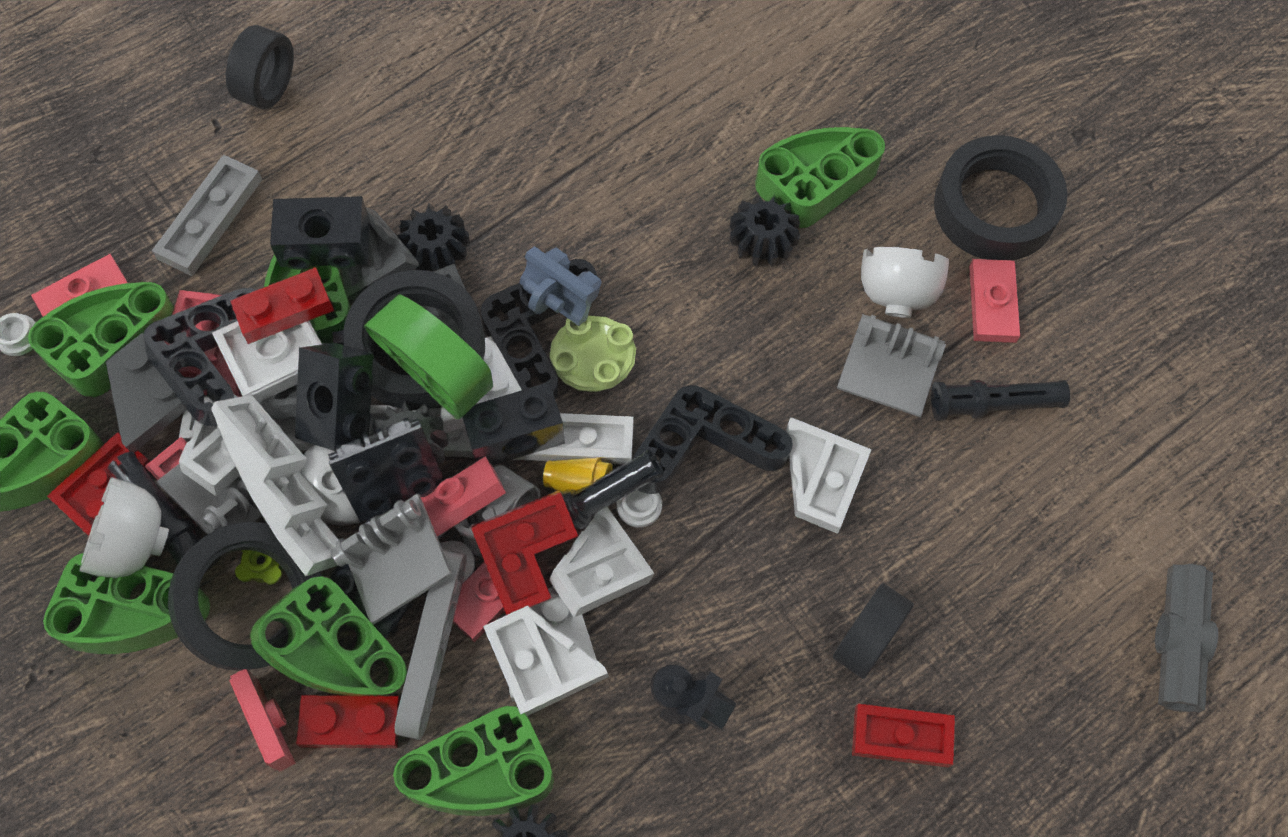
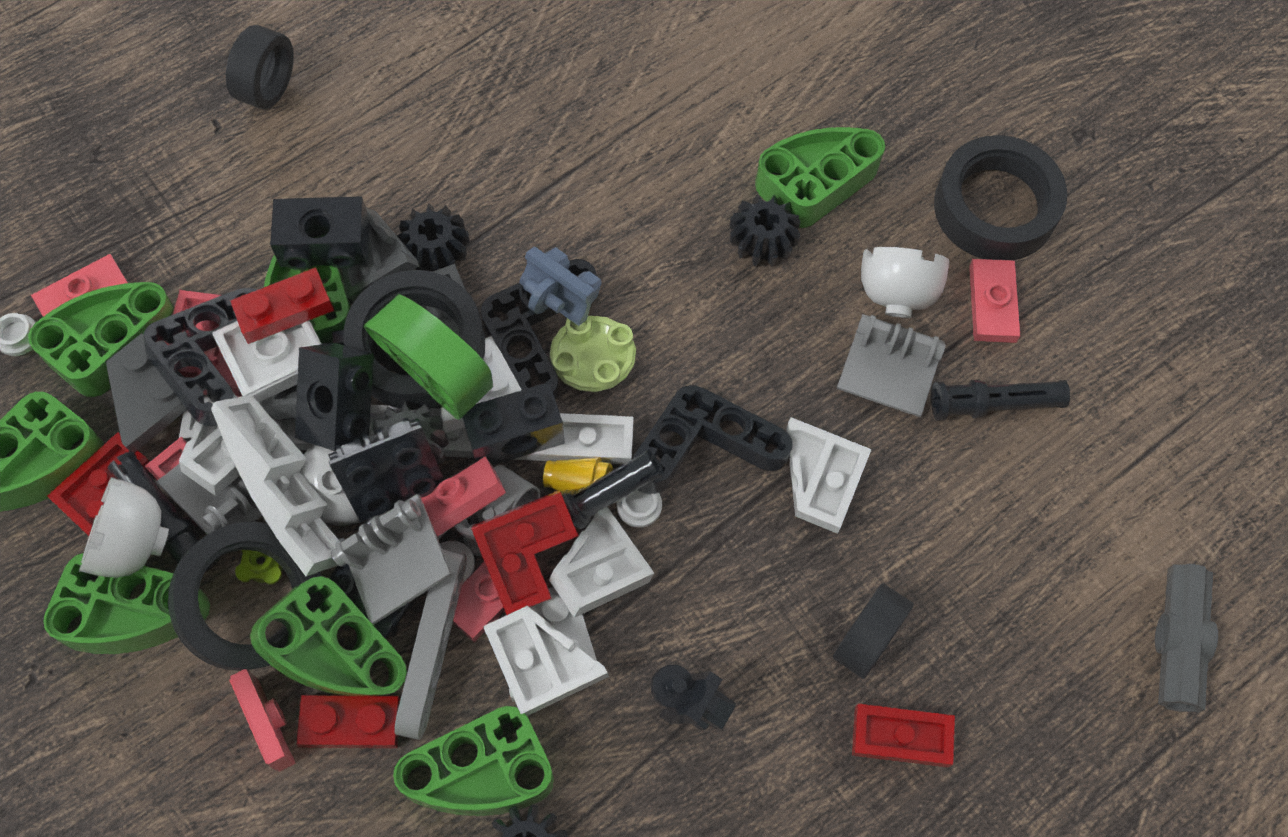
(207, 215): light grey plate -> none

